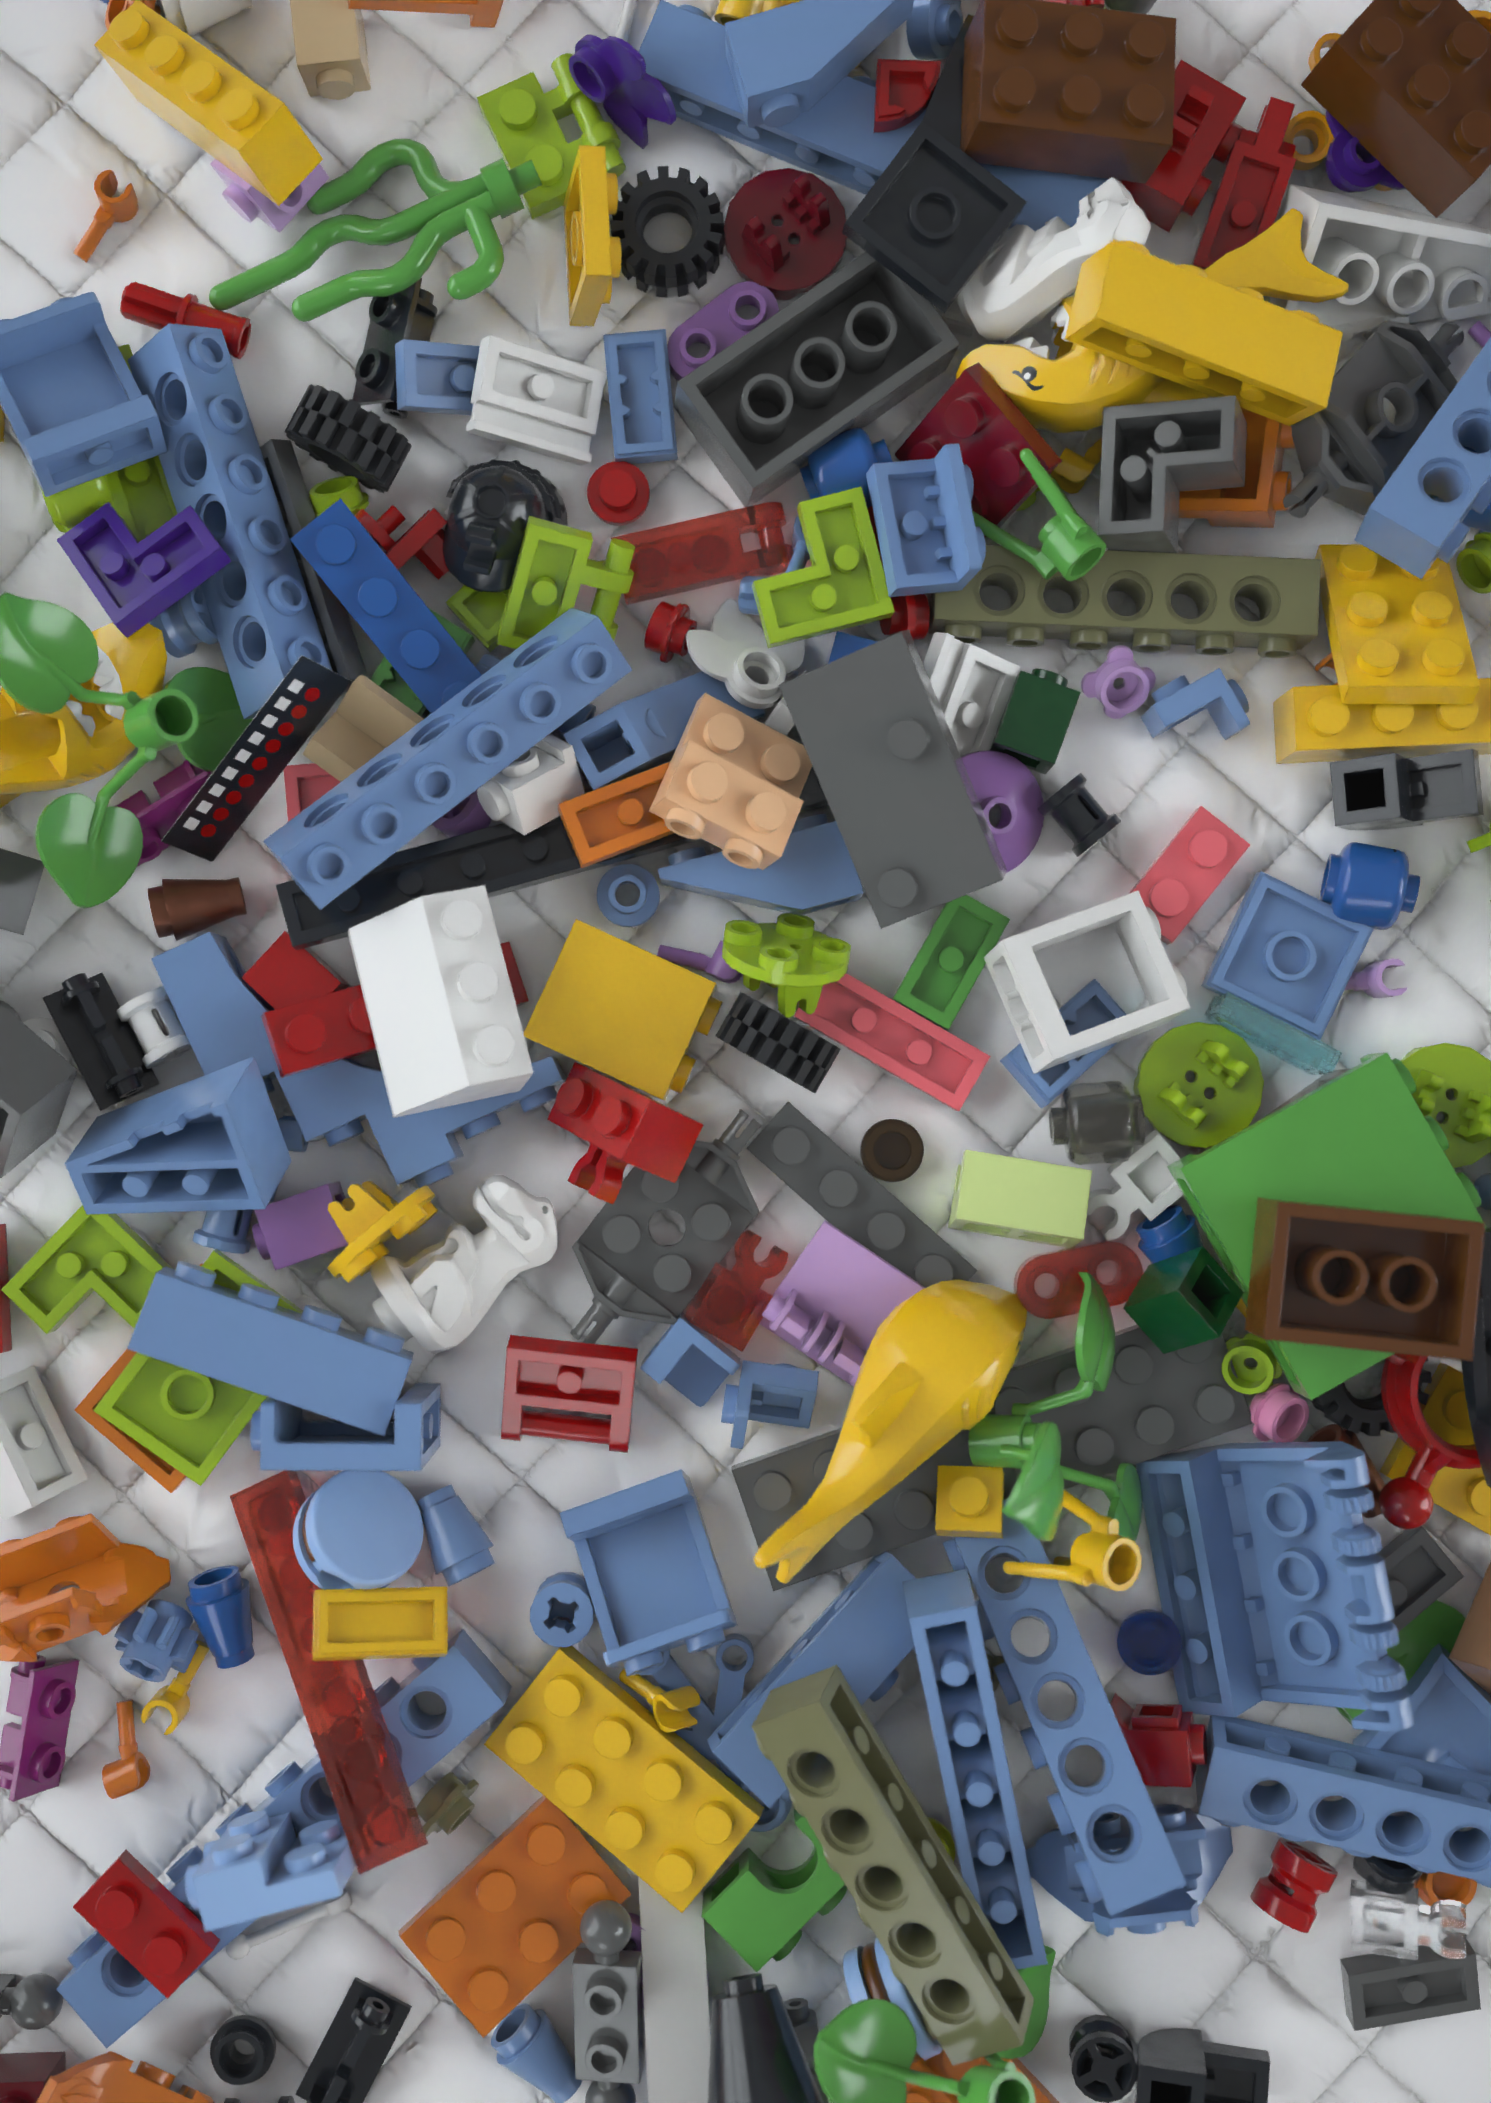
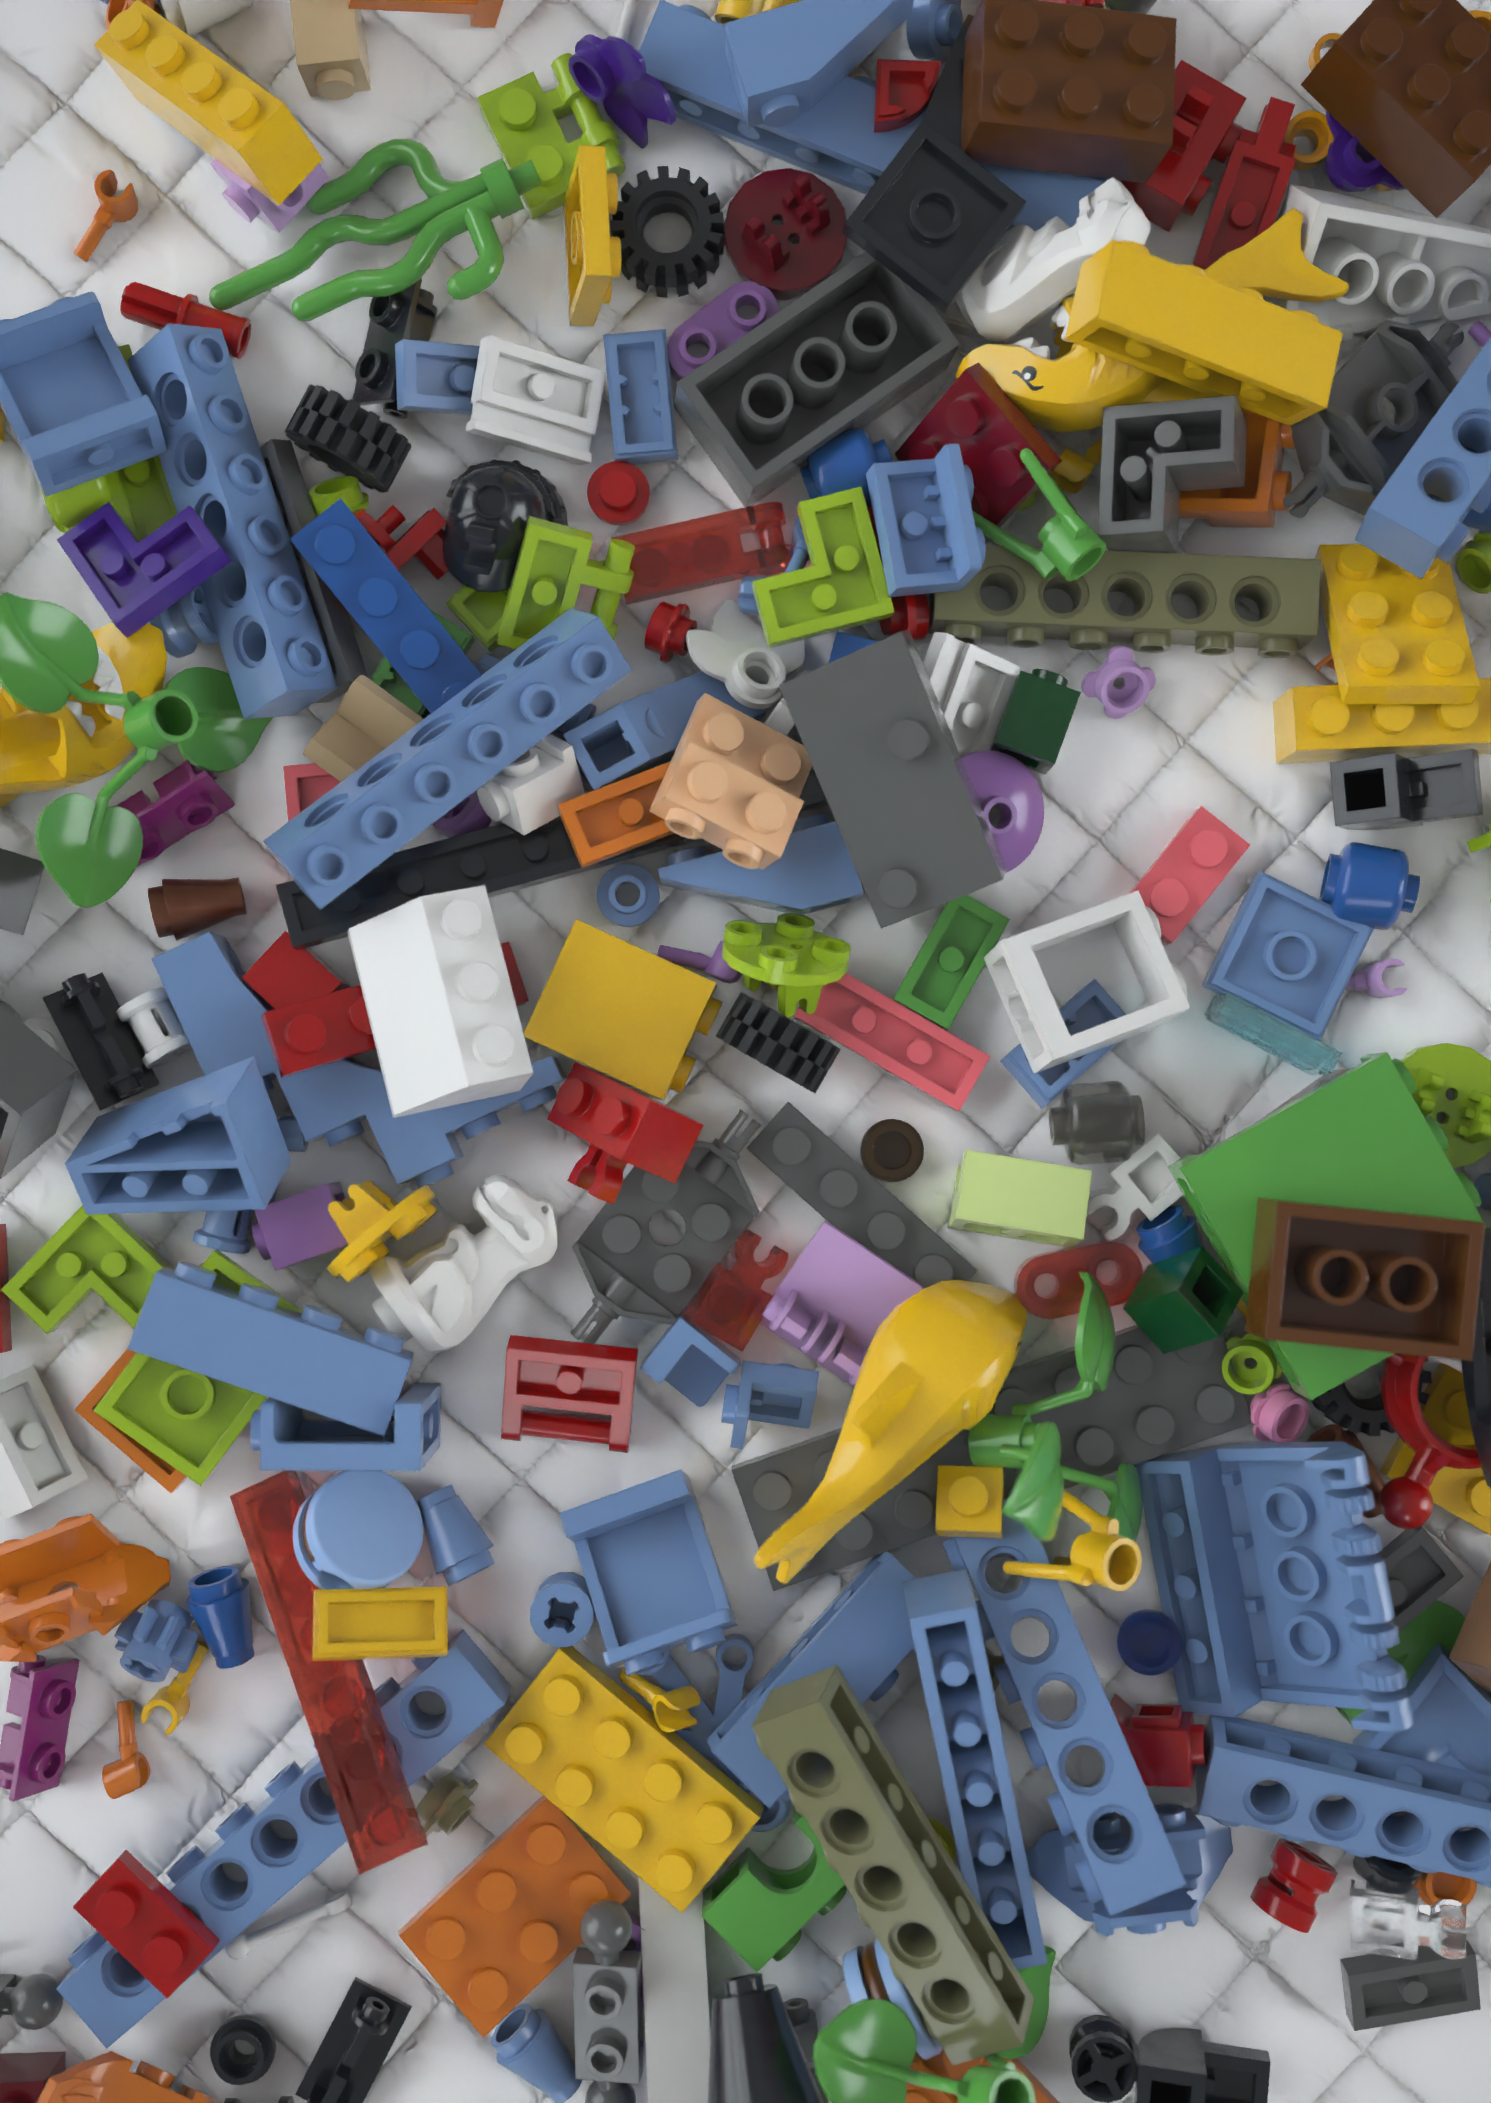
(256, 759): black sticker -> none
(267, 1870): light blue plate -> none
(1079, 814): black bush -> none
(1183, 700): medium blue bracket -> none
(1219, 1062): lime plate -> none

